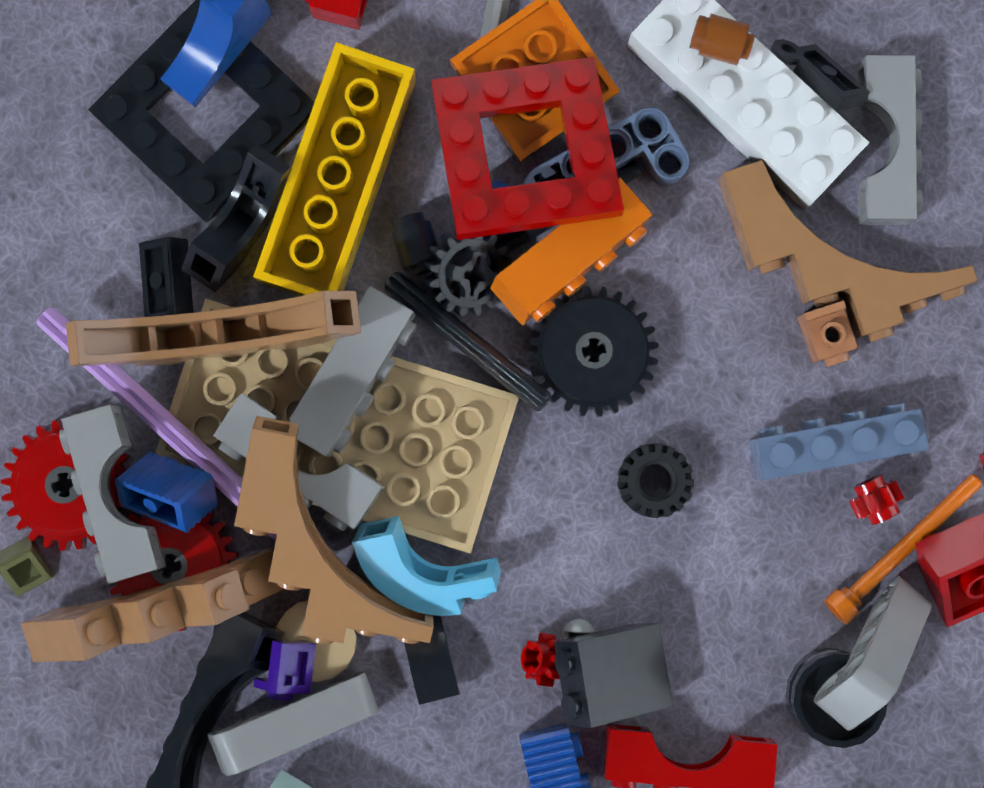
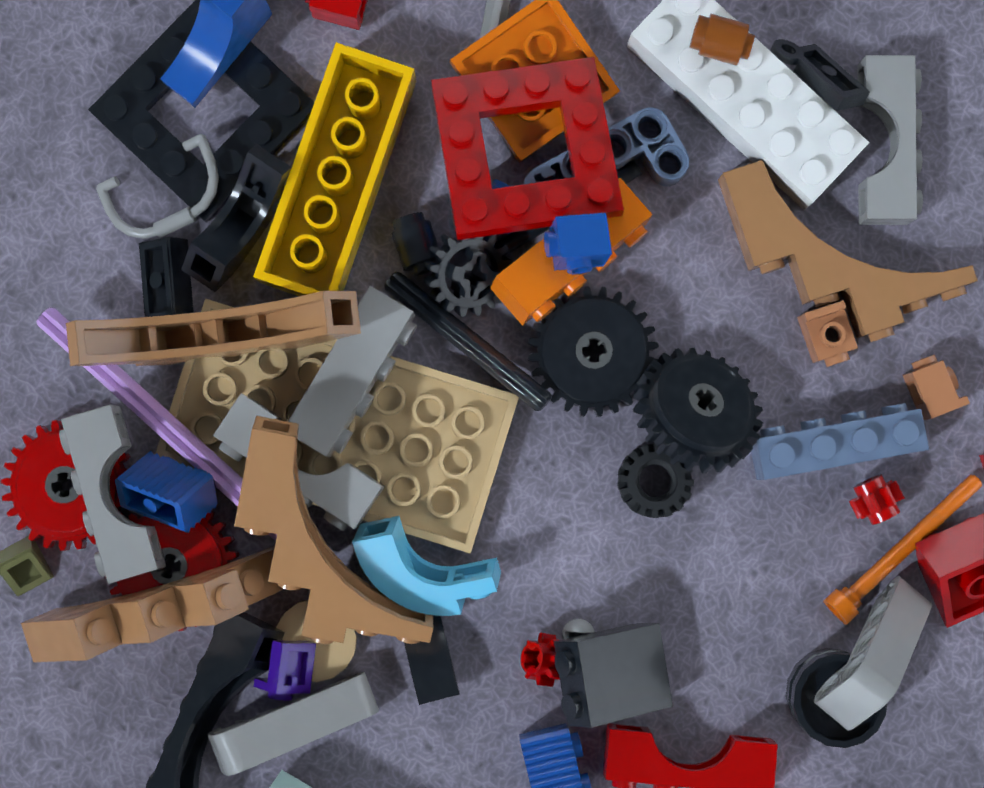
(177, 220): none -> light grey piece
(578, 242): none -> blue brick
(697, 410): none -> black gear
(933, 387): none -> nougat brick

